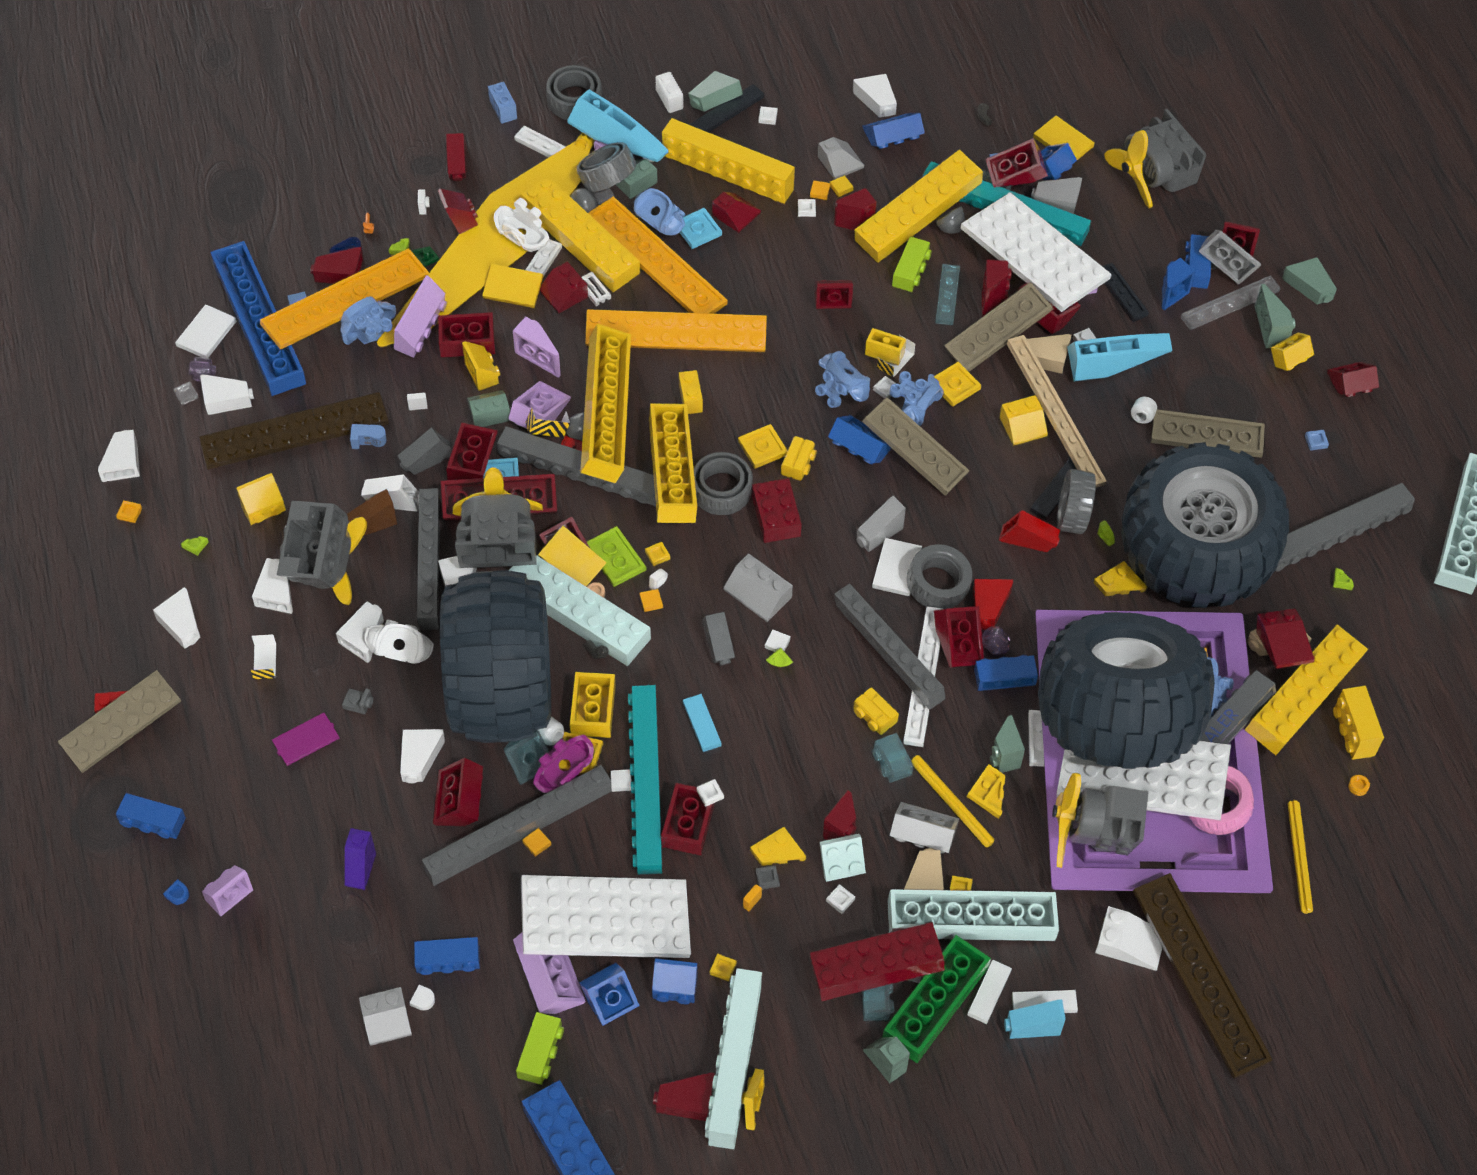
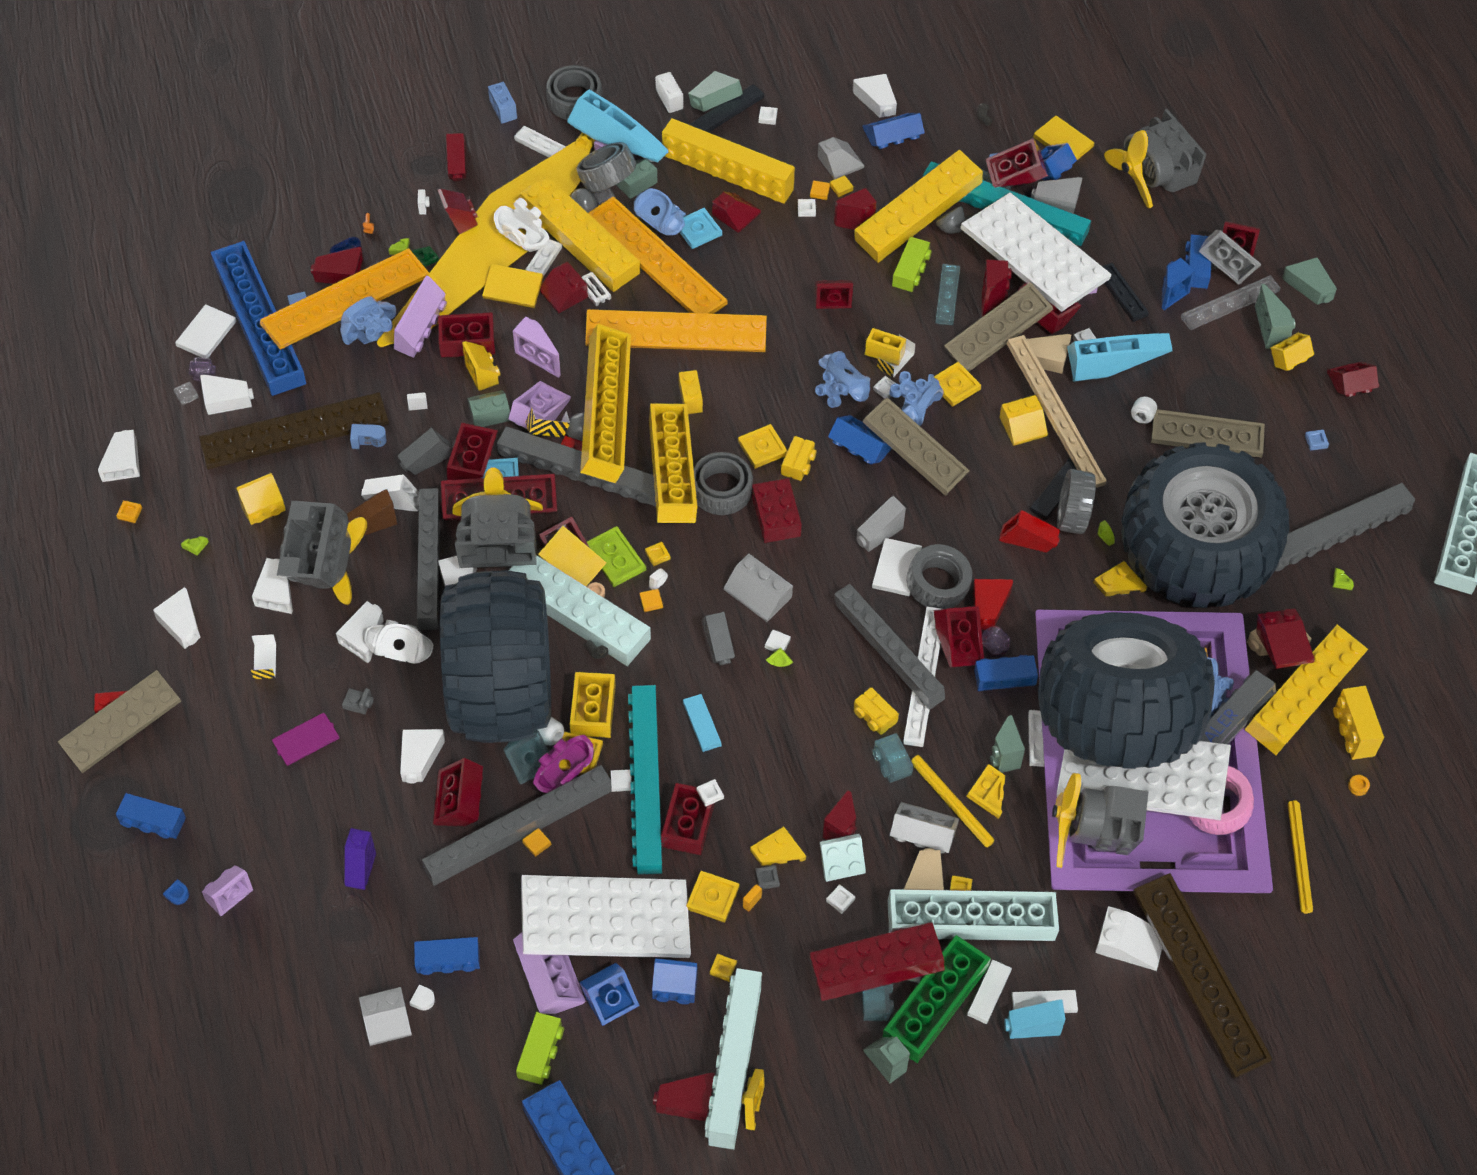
(712, 896): none -> yellow plate

